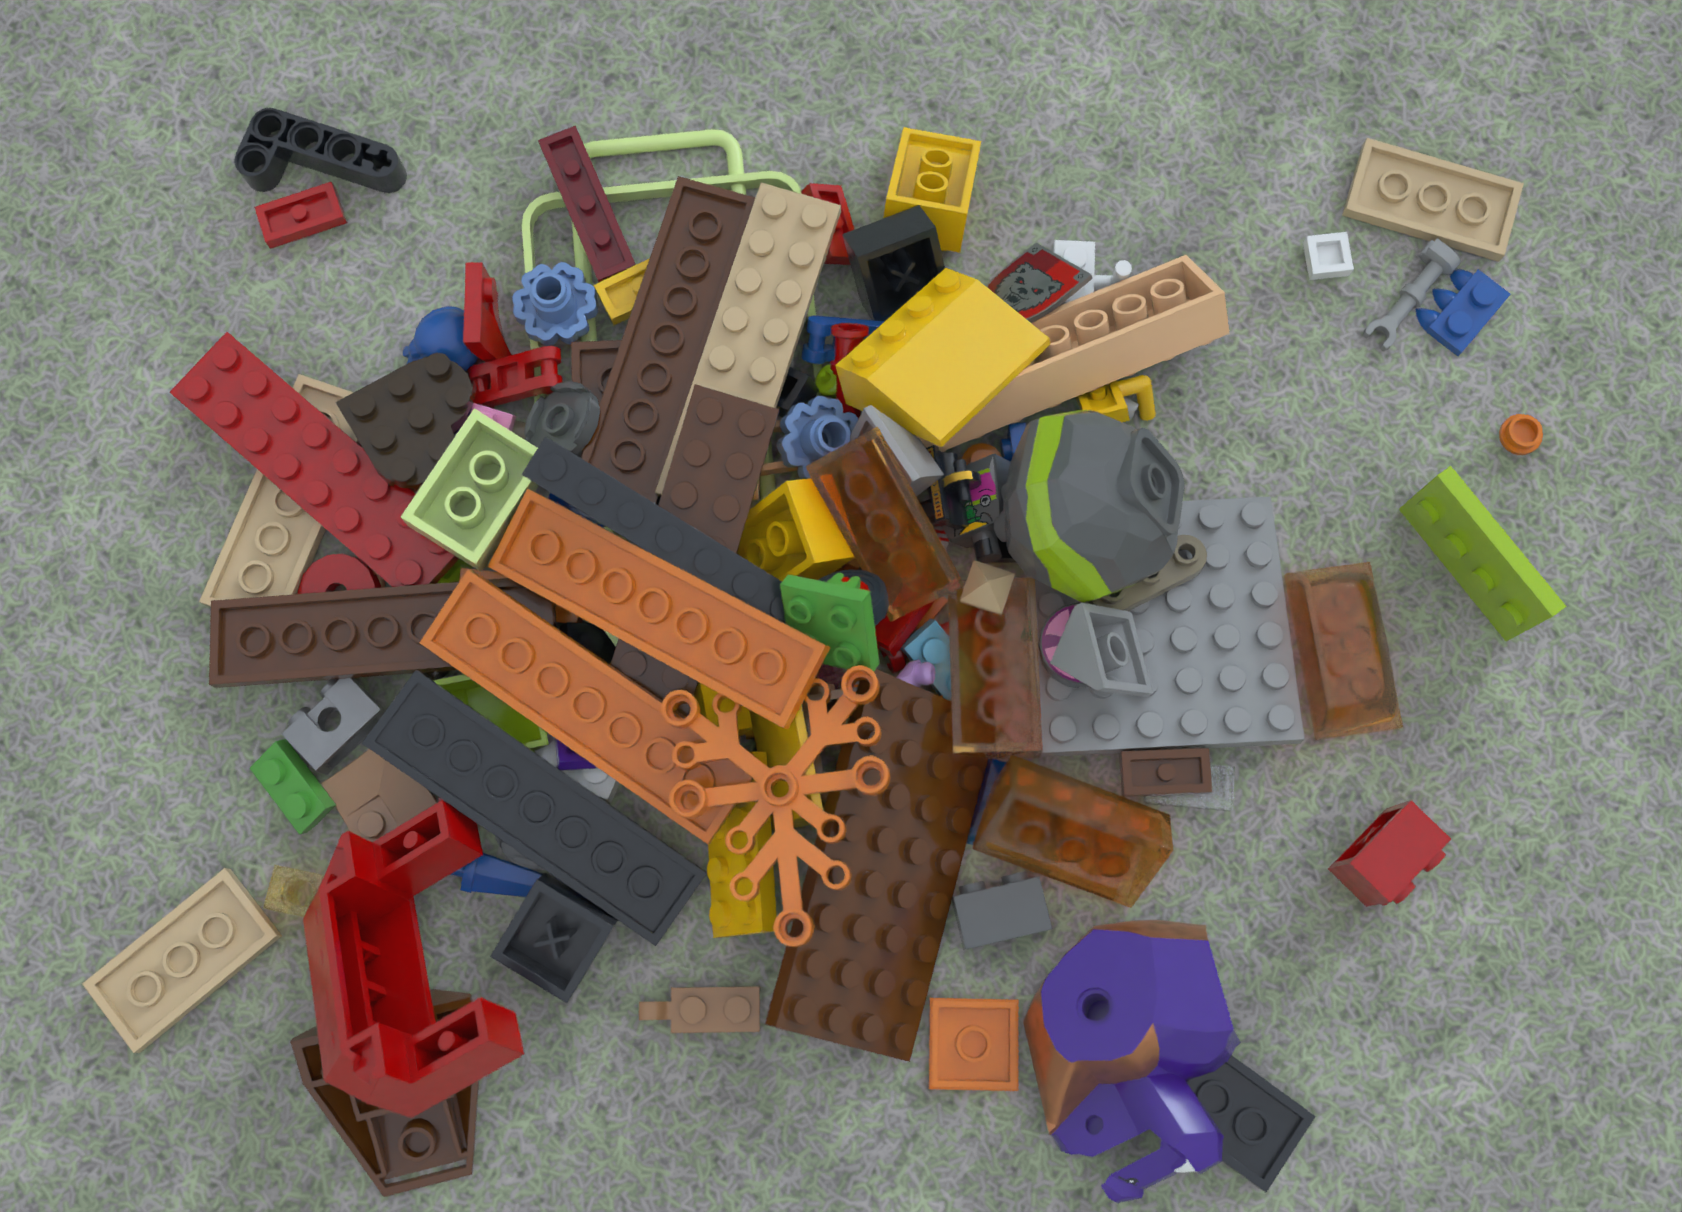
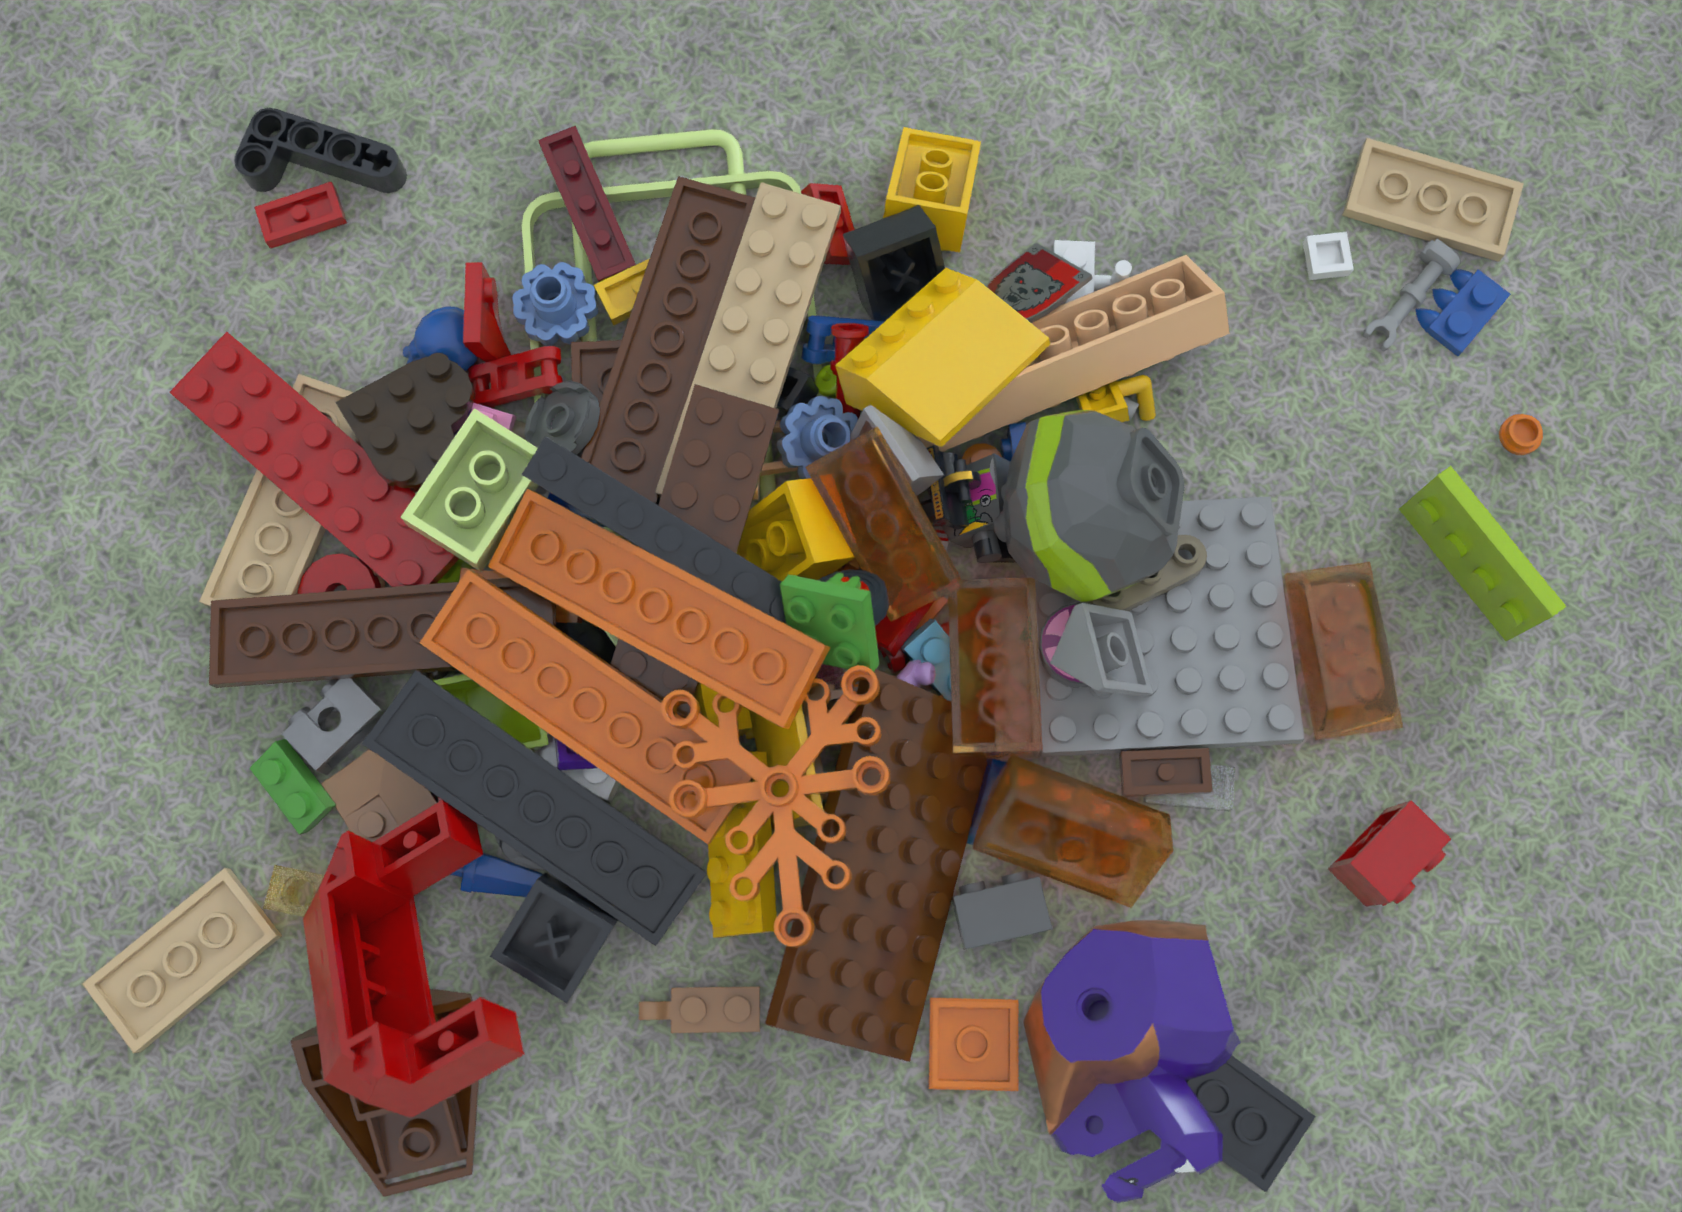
(987, 587): tan slope -> none

